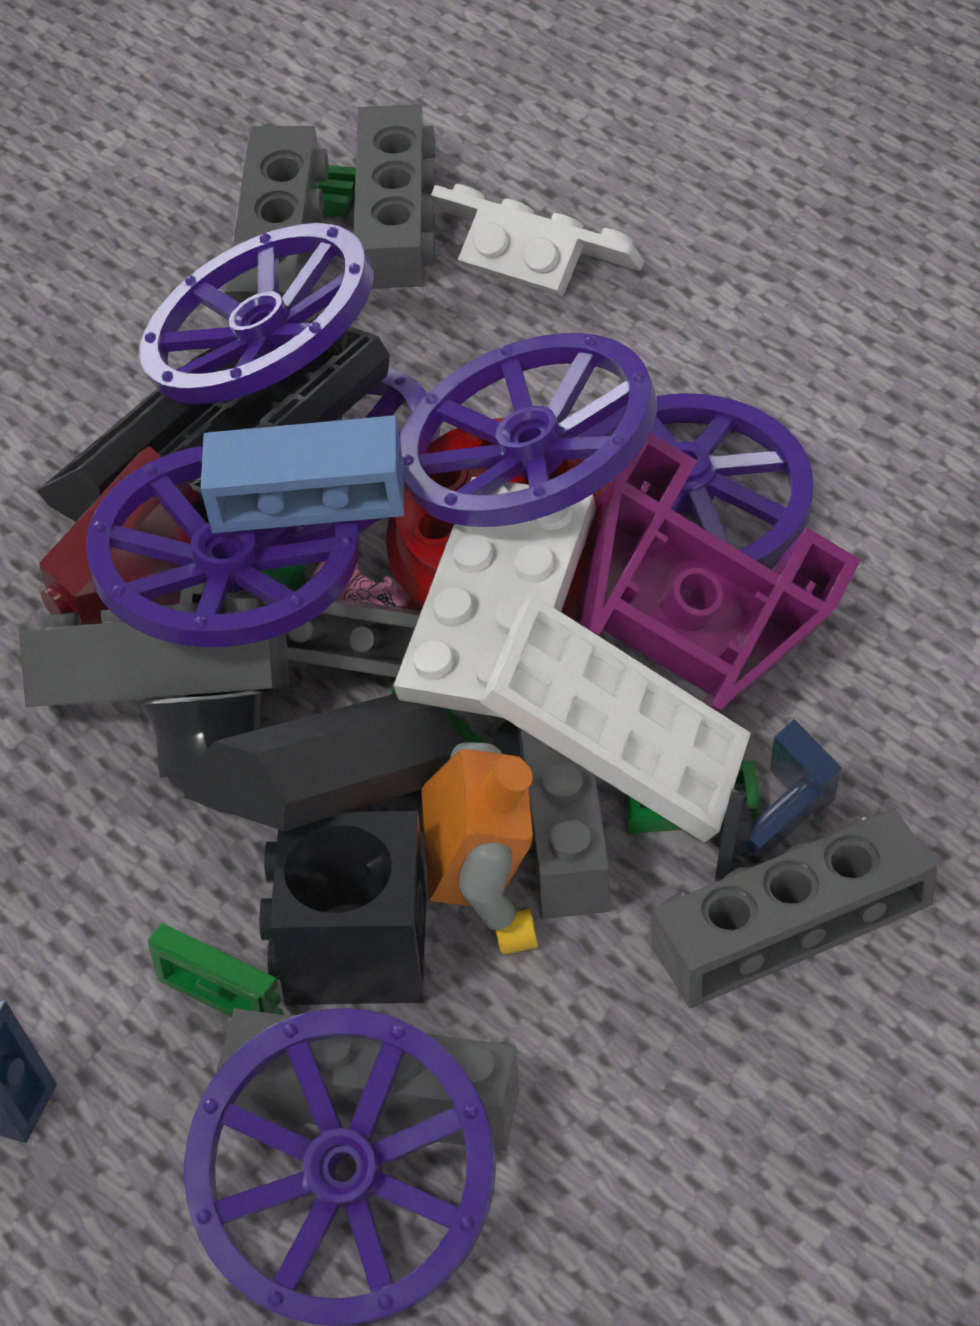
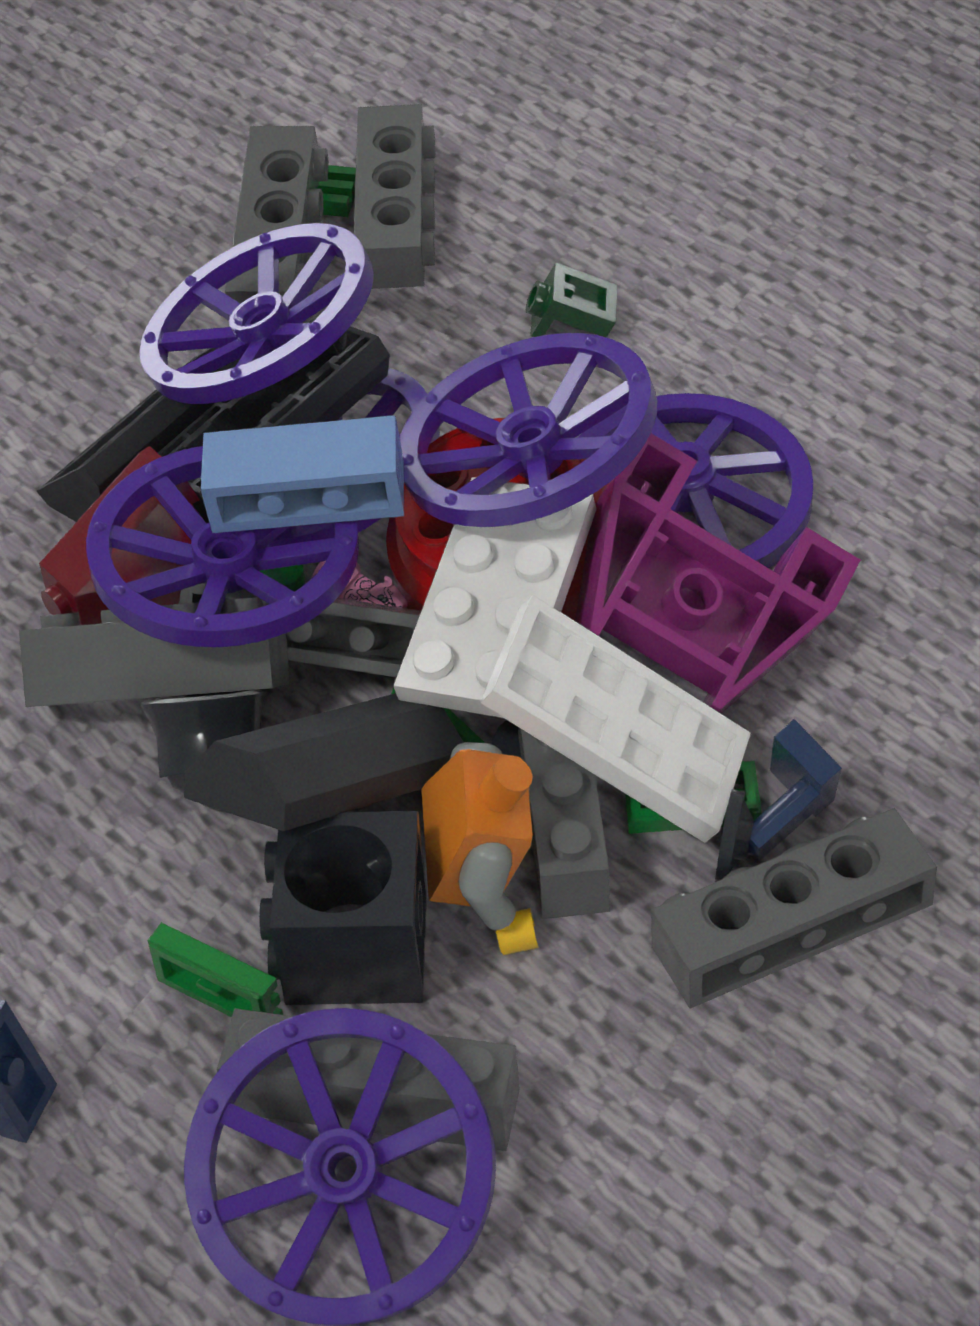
(528, 247): white bracket -> none
(572, 299): none -> dark green bracket

